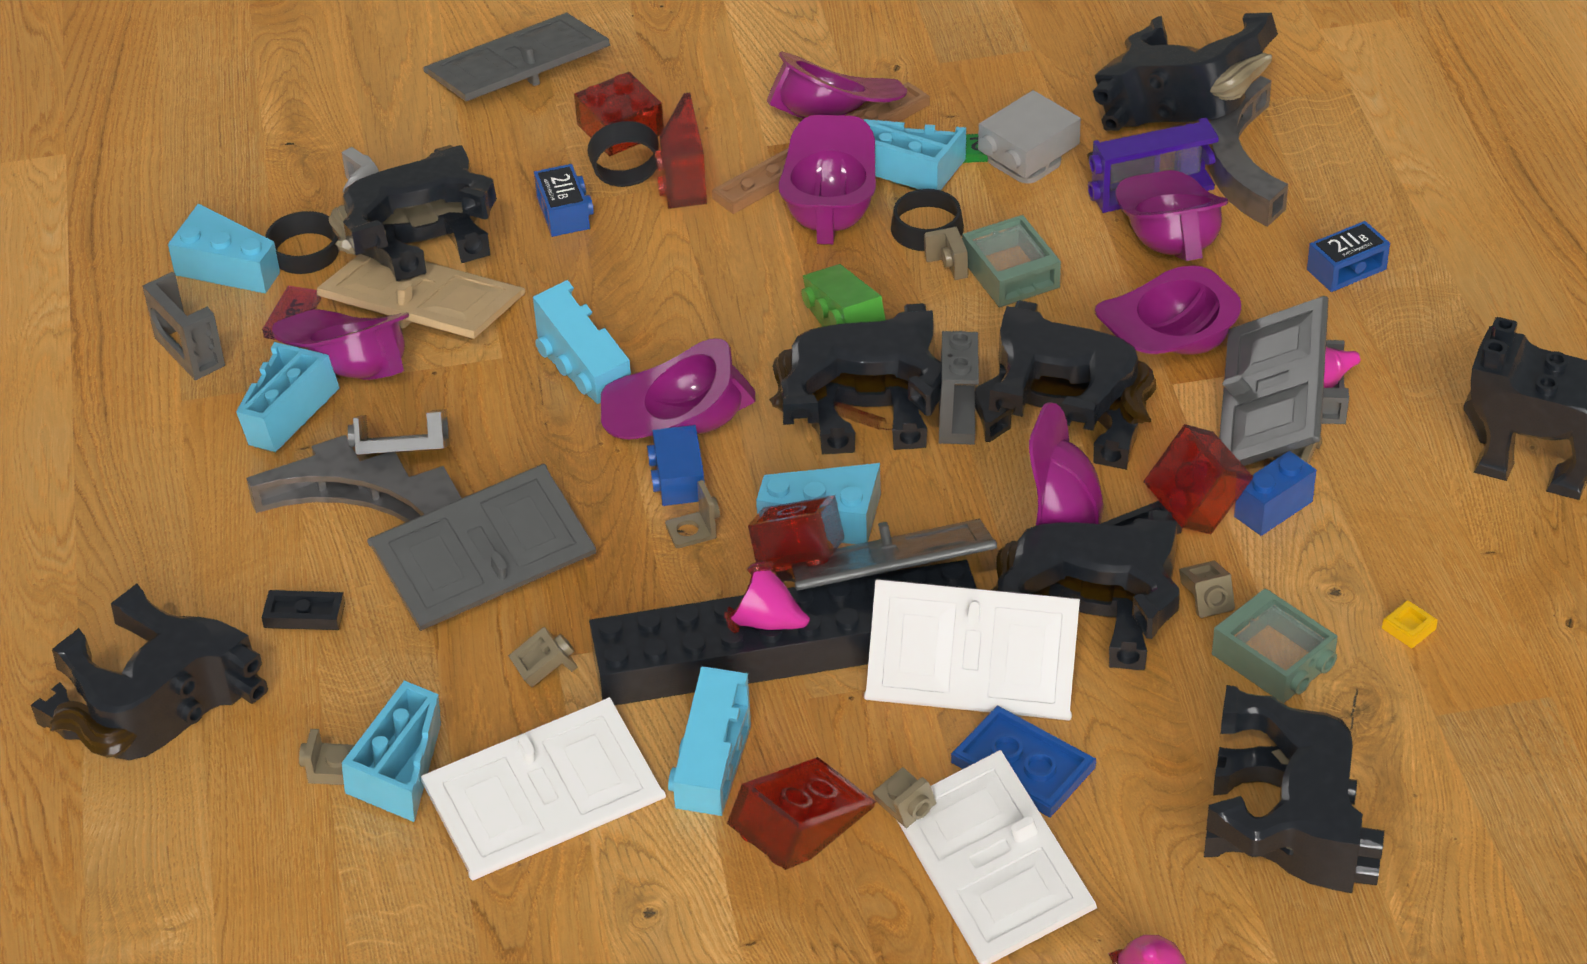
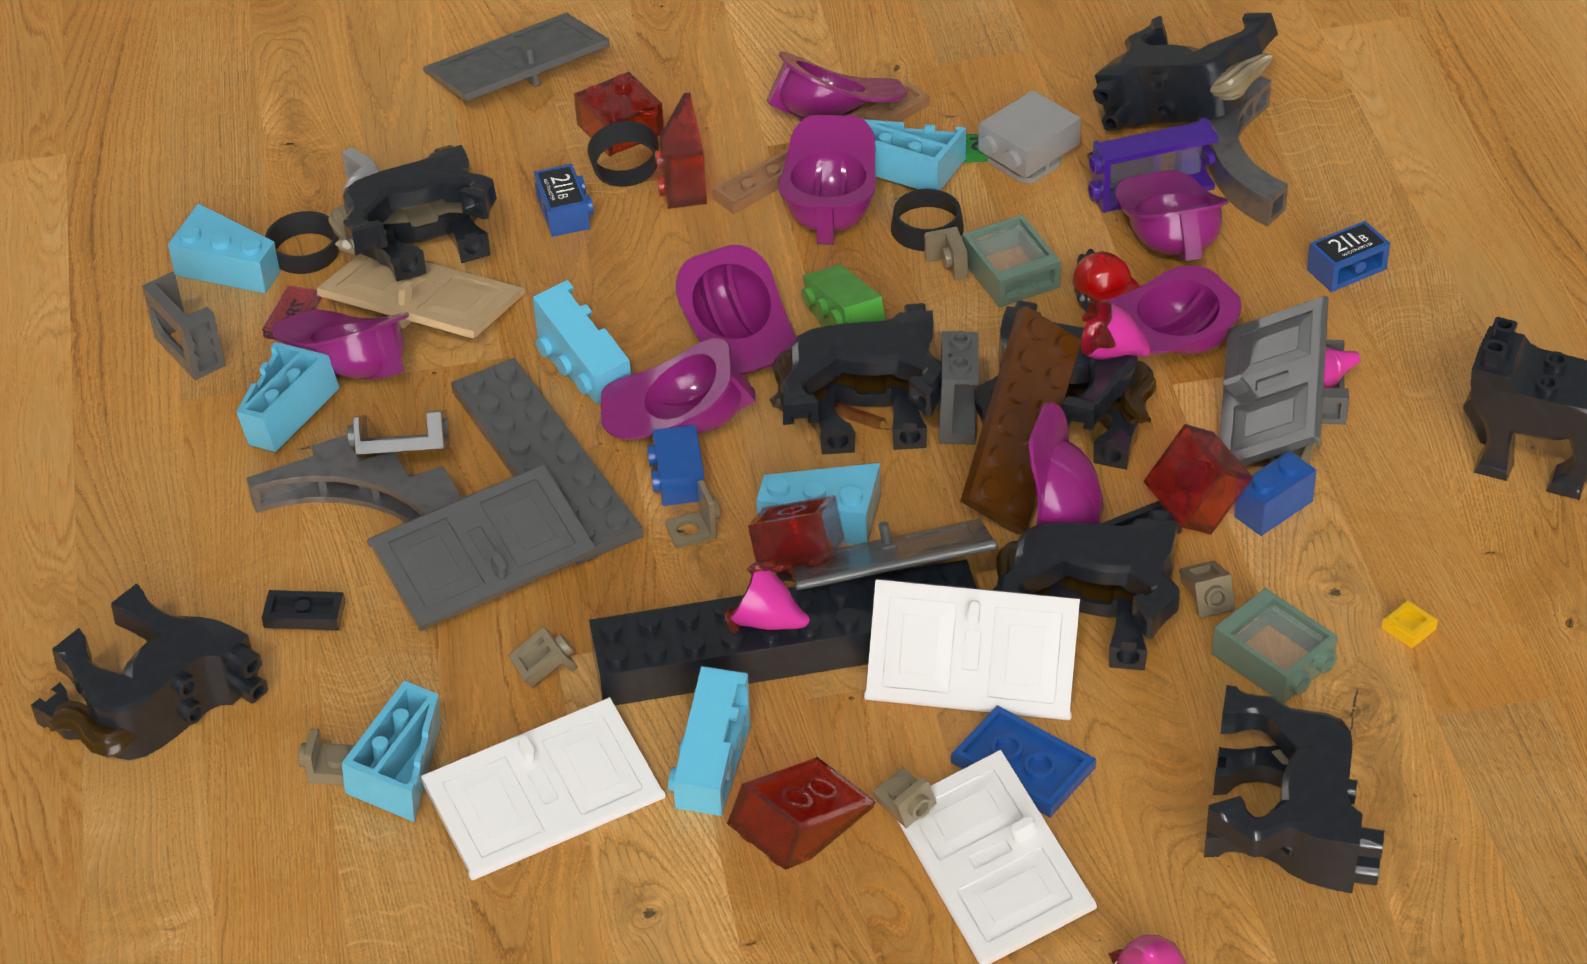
(530, 433): none -> dark grey plate
(735, 299): none -> magenta piece
(1031, 374): none -> reddish brown plate
(1101, 278): none -> red hair
(1111, 333): none -> hat

